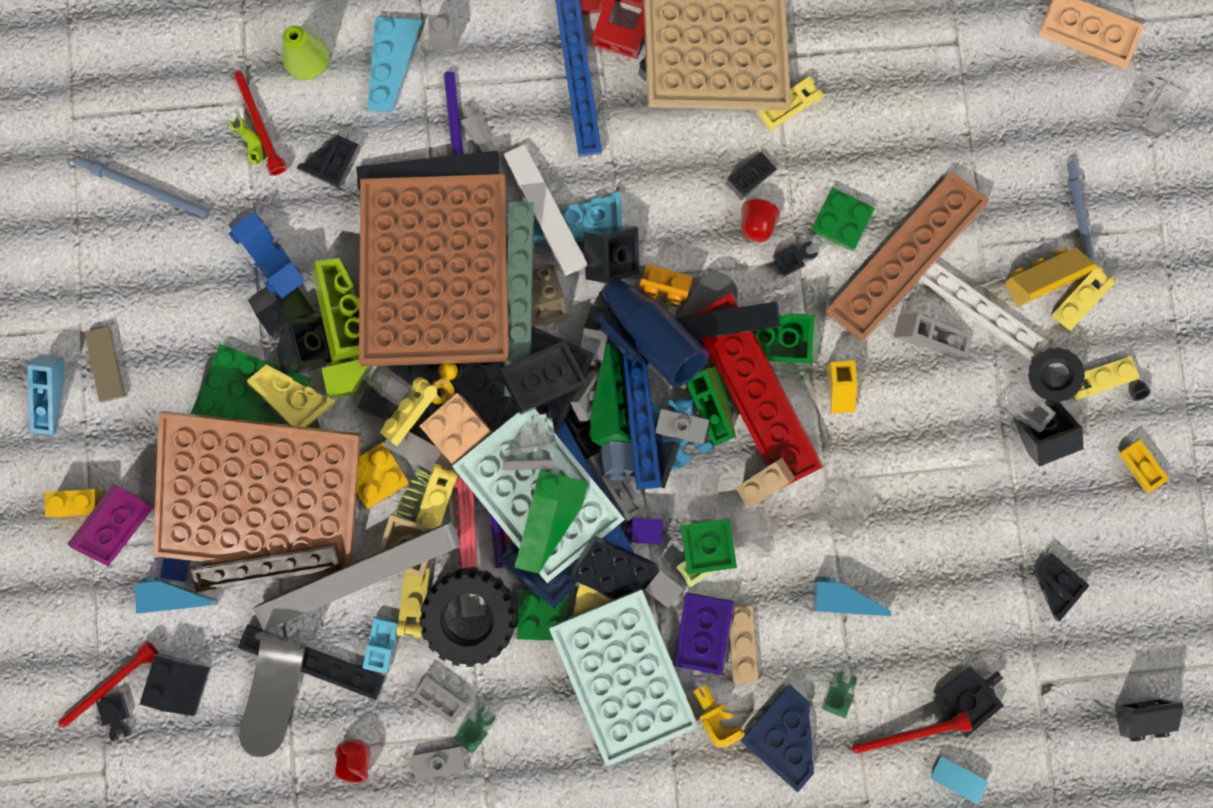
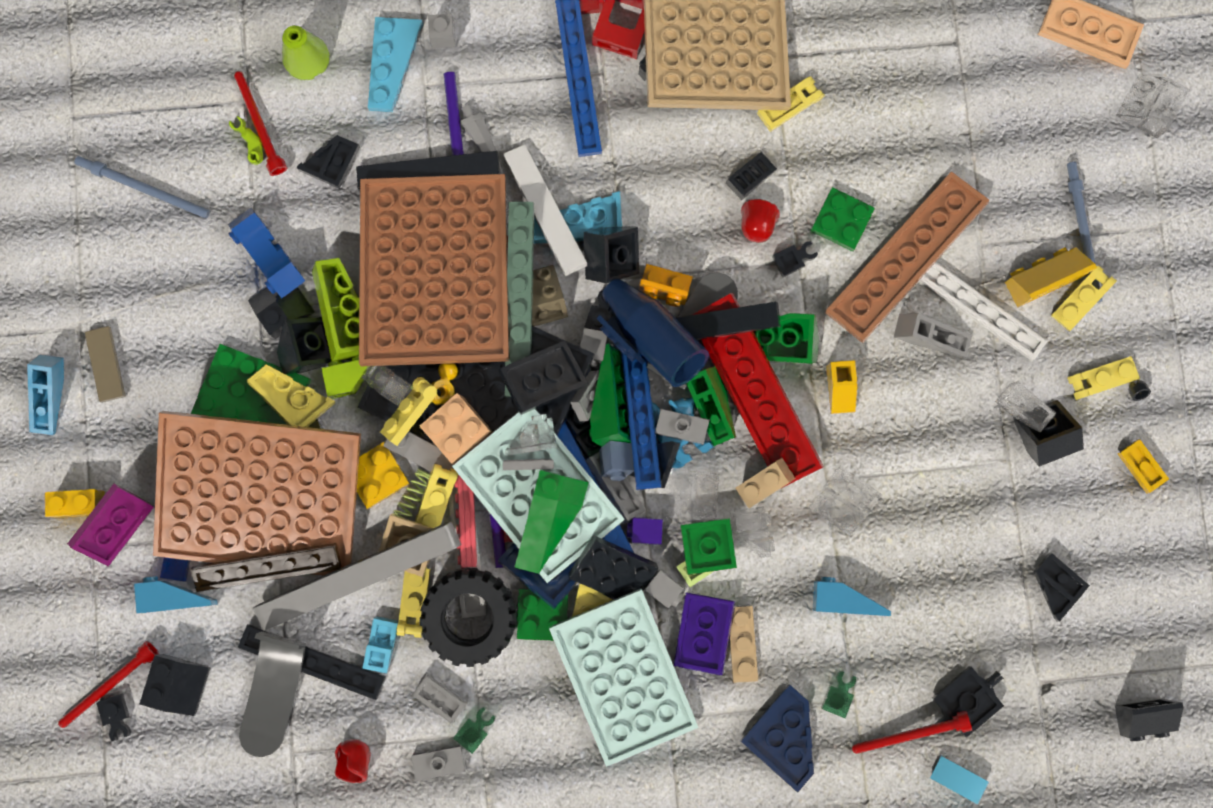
(711, 718): yellow piece -> none
(1061, 356): black tyre -> none

